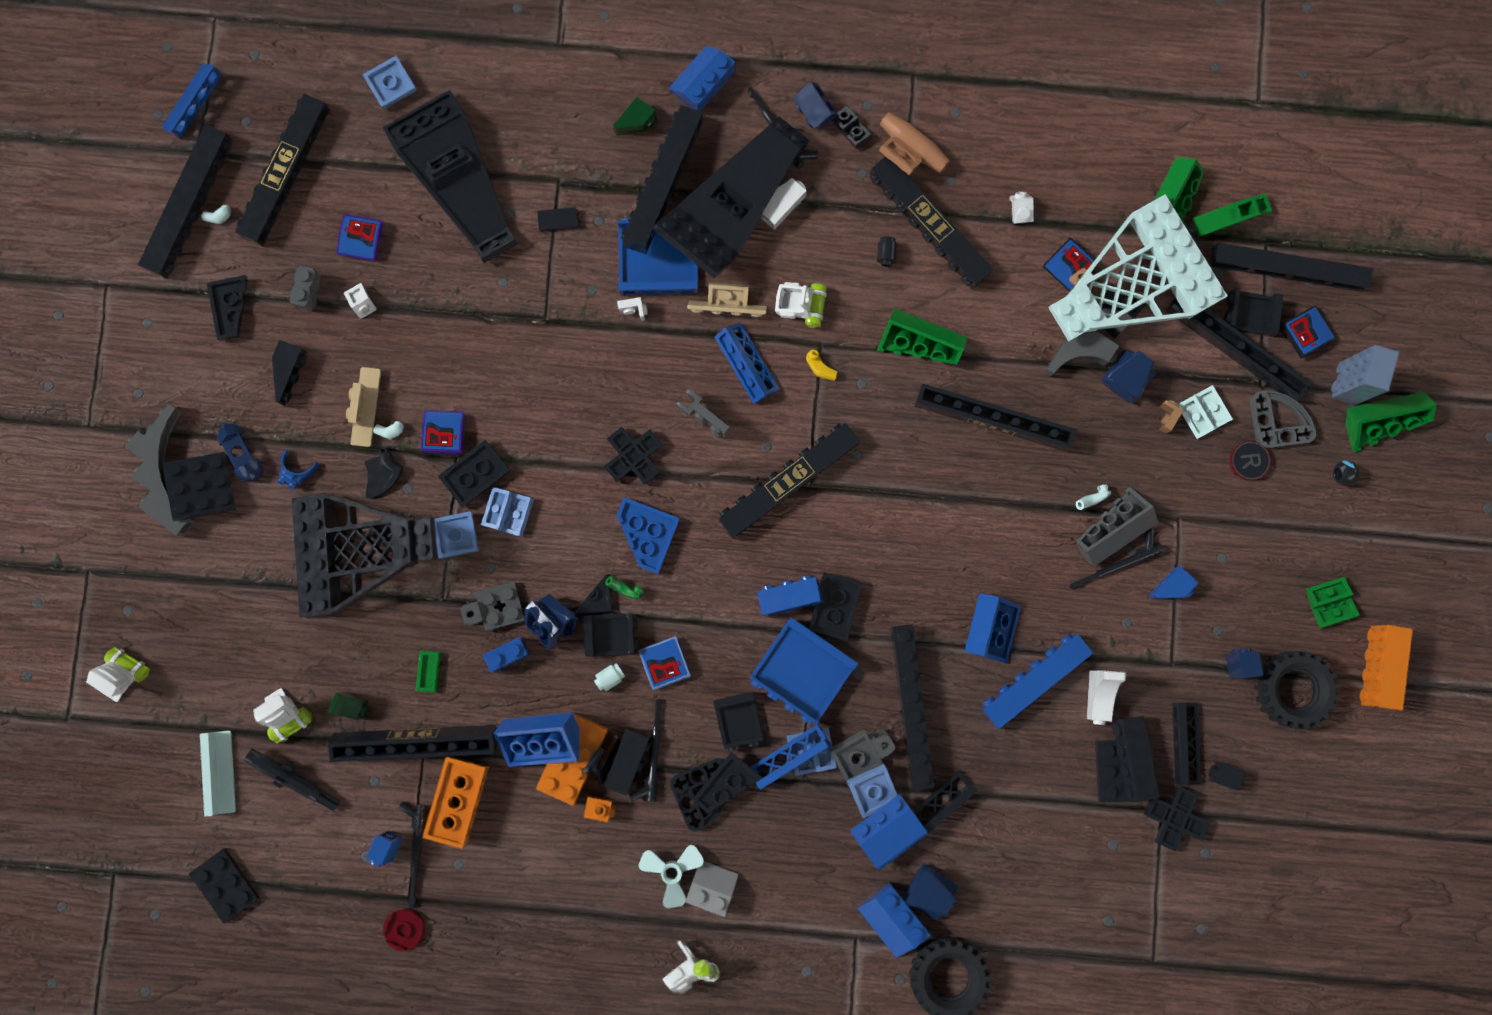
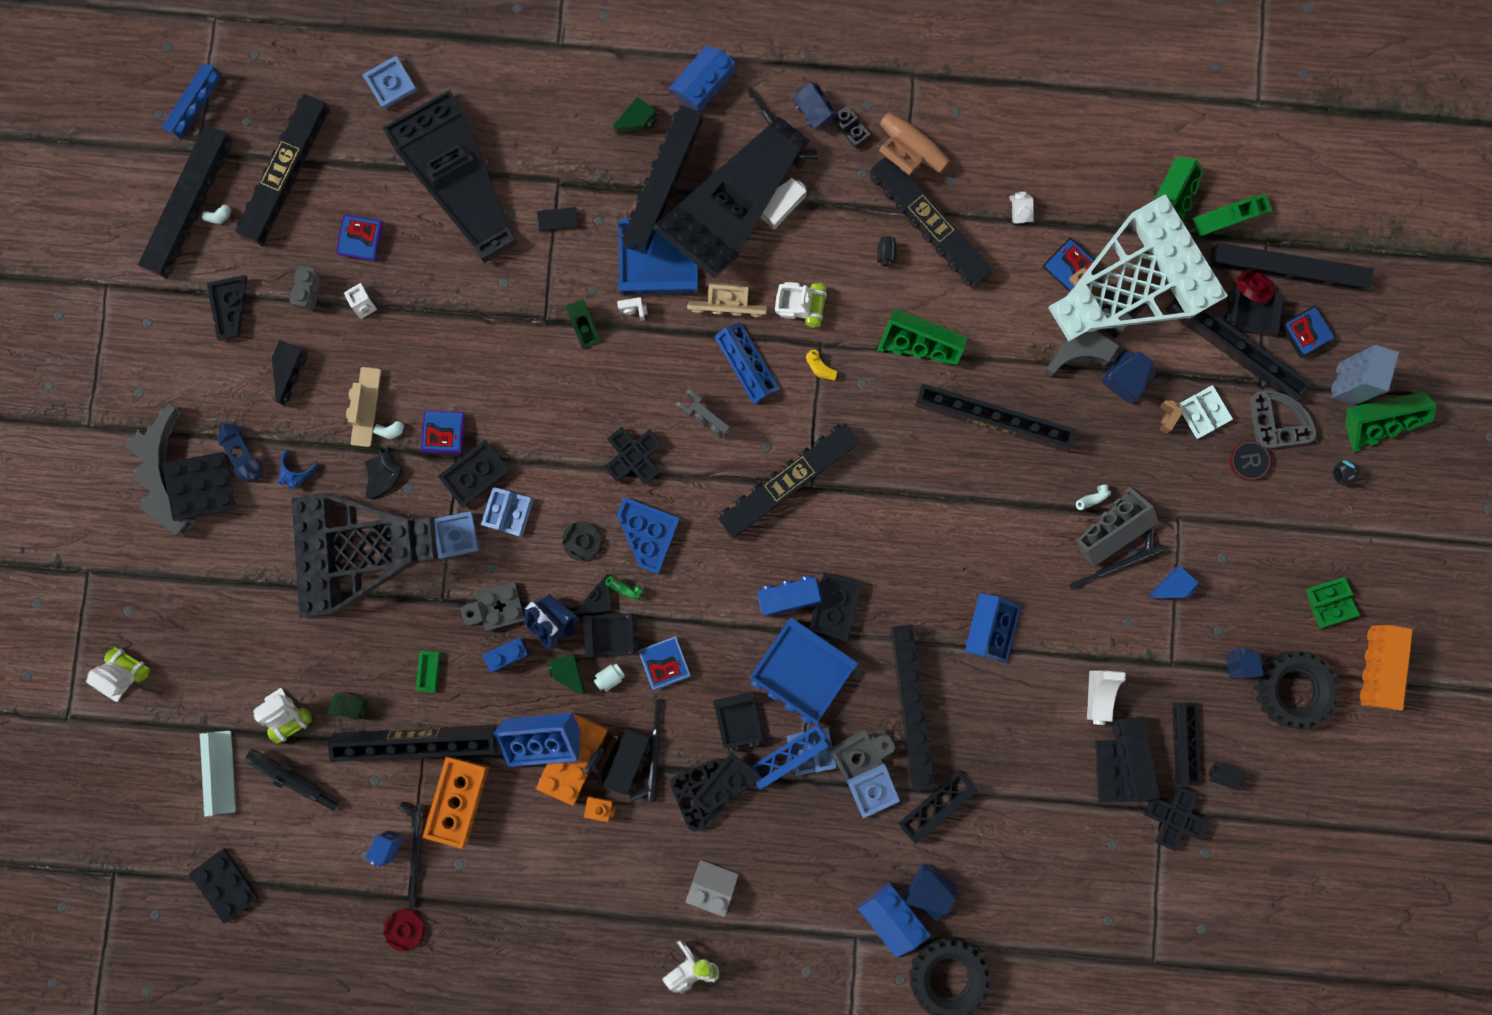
(567, 672): none -> dark green slope
(581, 541): none -> pearl dark grey tile
(582, 323): none -> dark green slope
(689, 860): light aqua piece -> none
(889, 832): blue slope -> none
(1036, 680): blue brick -> none
(1255, 286): none -> dark red tile

